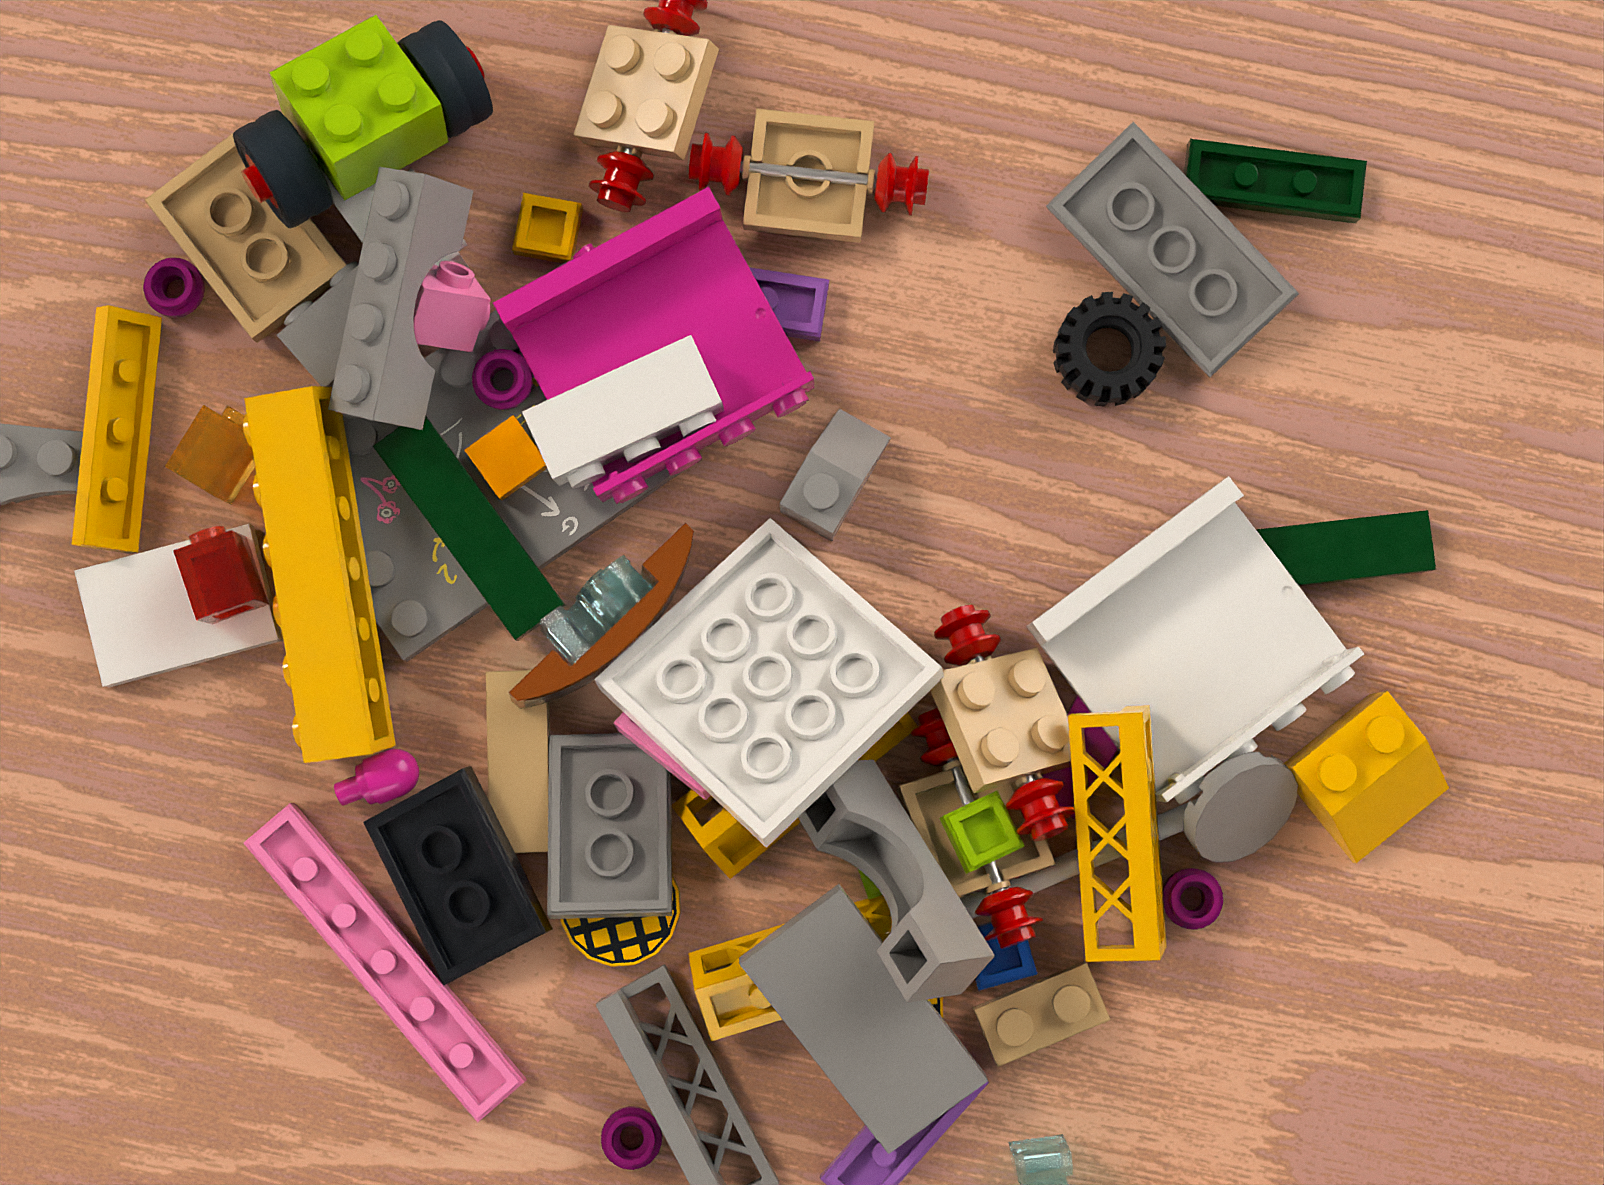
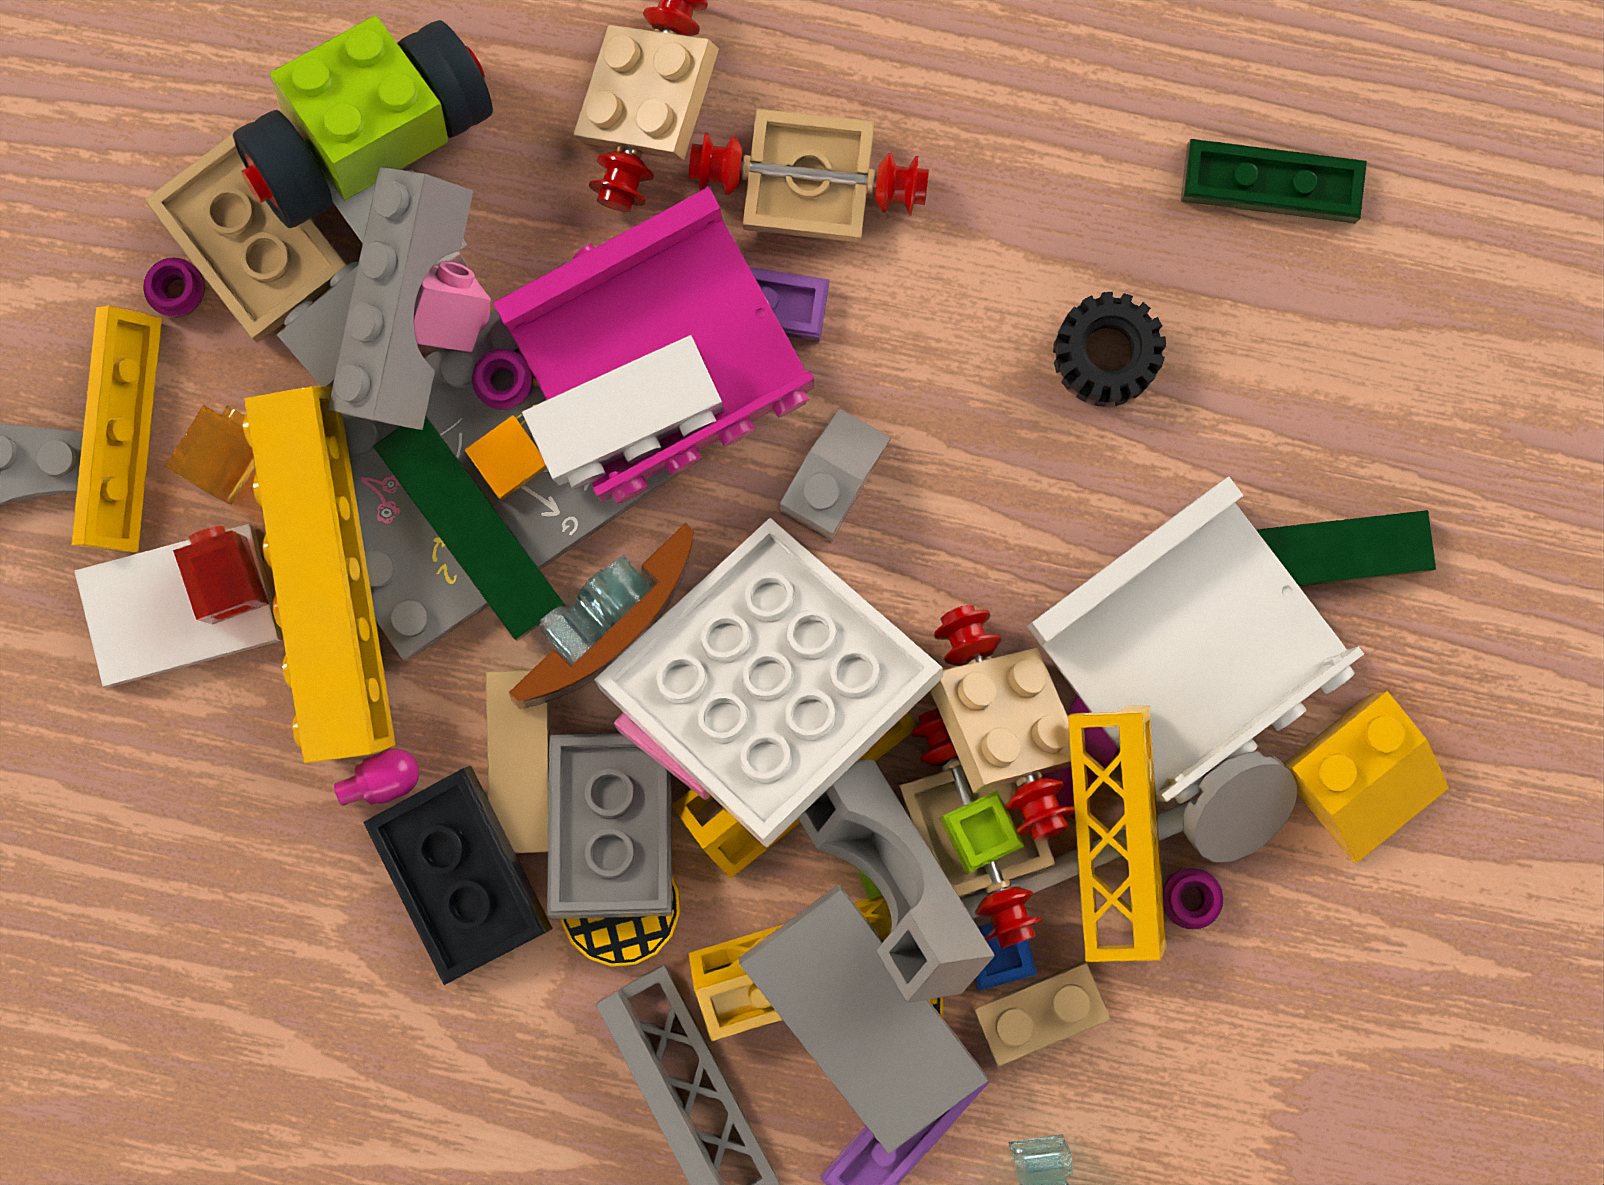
(385, 961): bright pink tile -> none
(547, 228): yellow tile -> none
(625, 1156): magenta plate -> none
(1172, 249): light grey tile -> none

